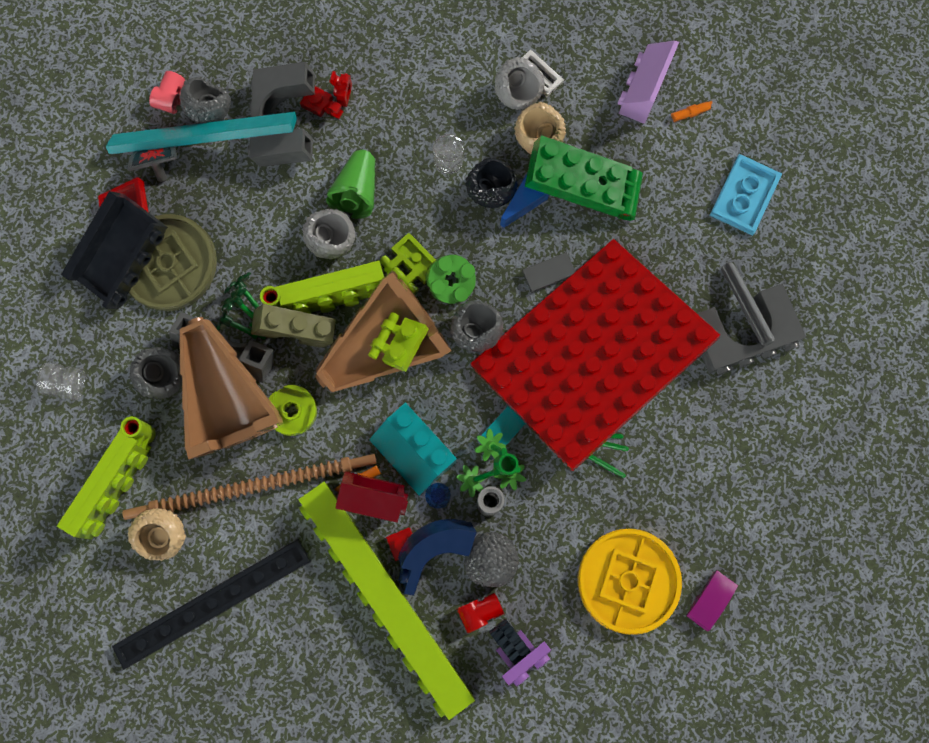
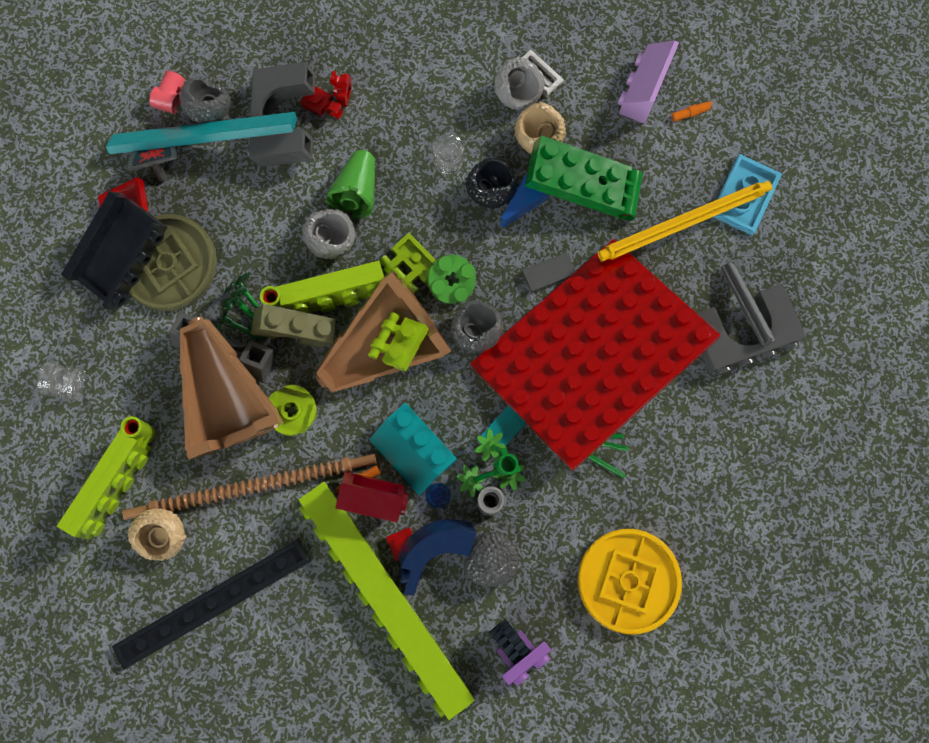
(156, 373): dark grey hair -> none
(479, 612): red piece -> none
(684, 221): none -> yellow piece
(712, 600): magenta slope -> none

